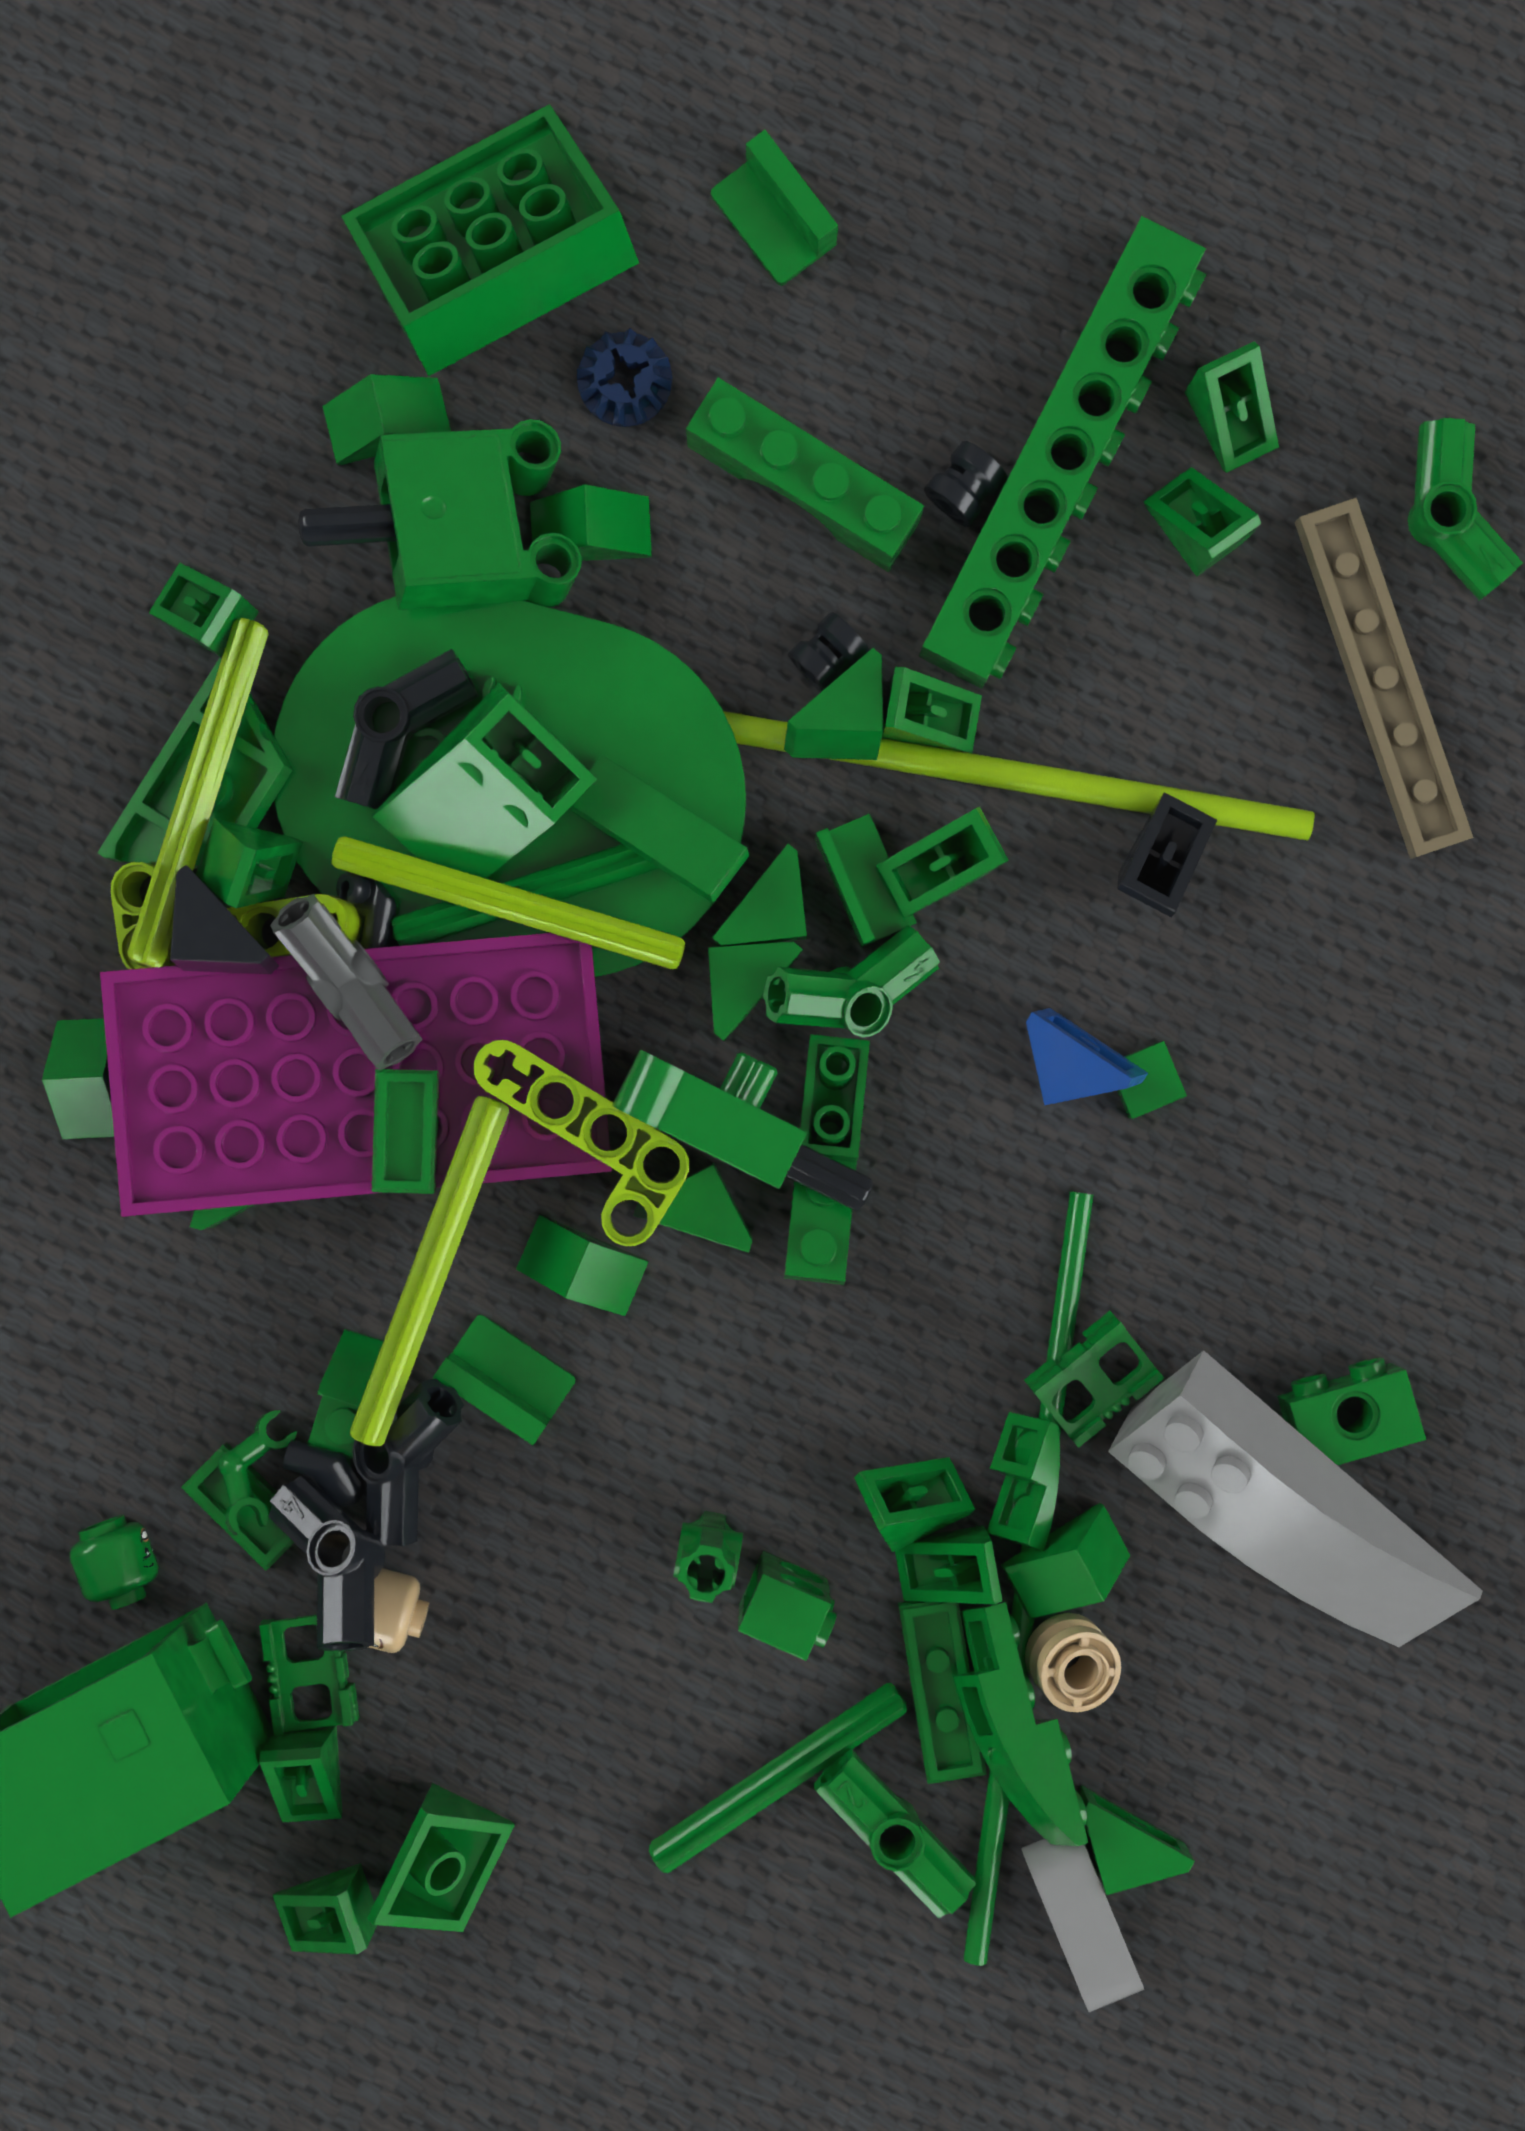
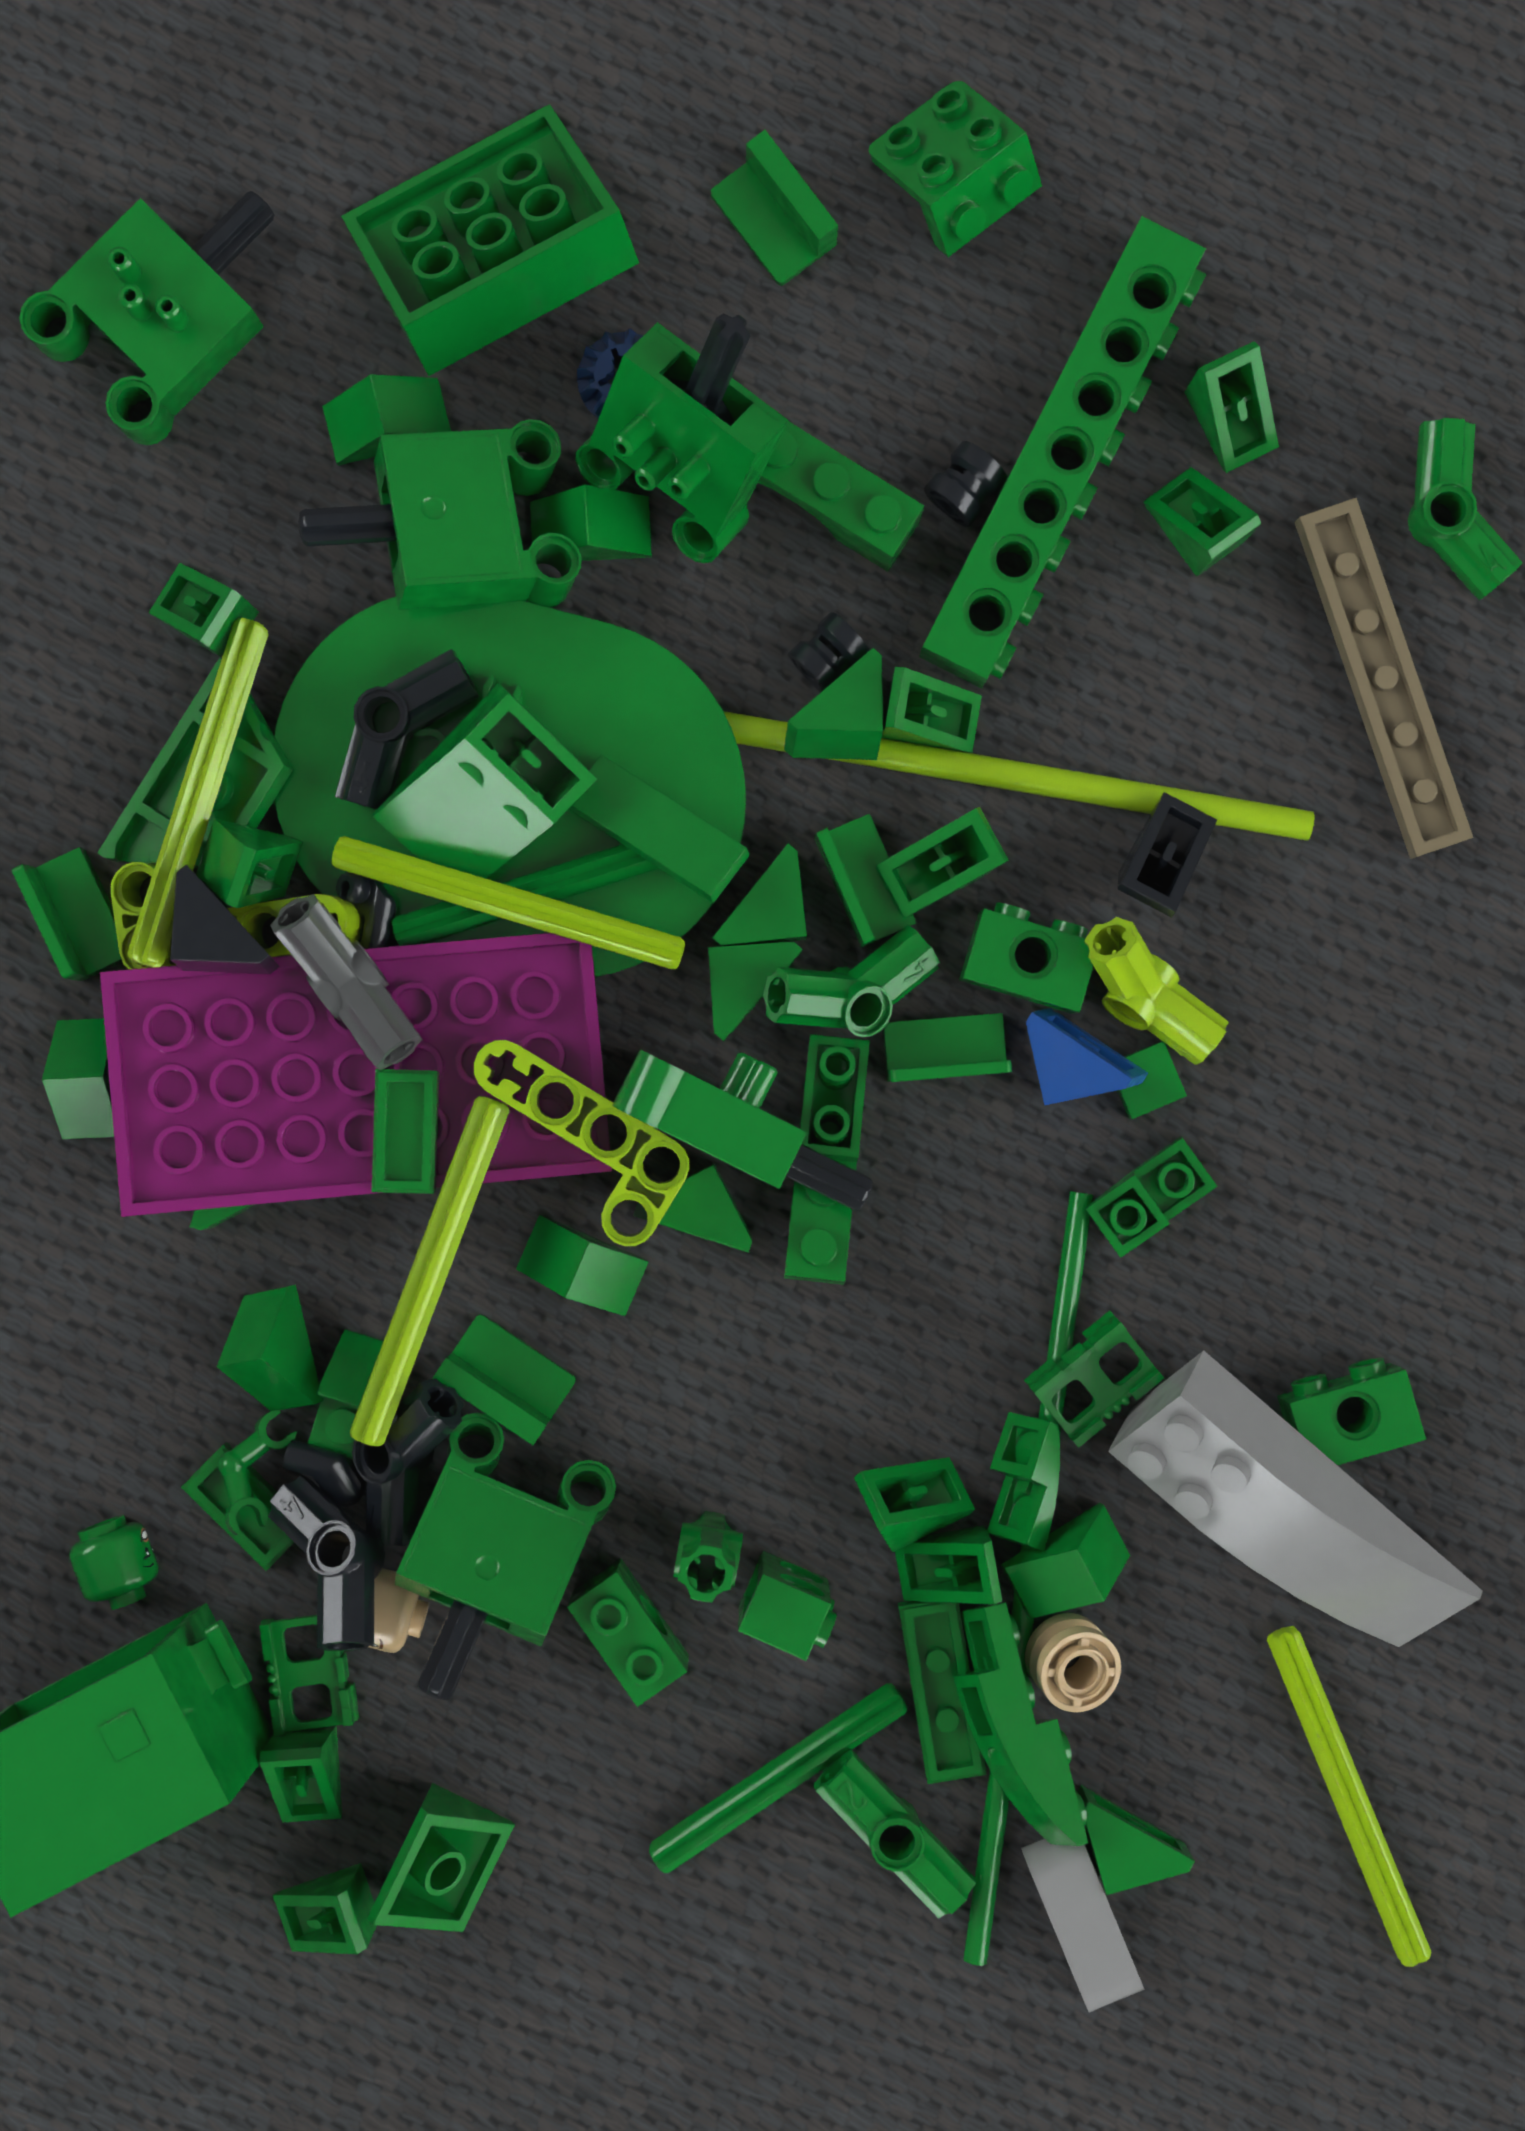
(71, 914): none -> green panel
(157, 307): none -> green piece
(271, 1351): none -> green slope
(494, 1552): none -> green piece
(628, 1632): none -> green brick
(686, 432): none -> green piece
(945, 1047): none -> green panel
(959, 163): none -> green bracket
(993, 965): none -> green brick
(1147, 992): none -> lime piece
(1150, 1196): none -> green slope
(1349, 1796): none -> lime axle

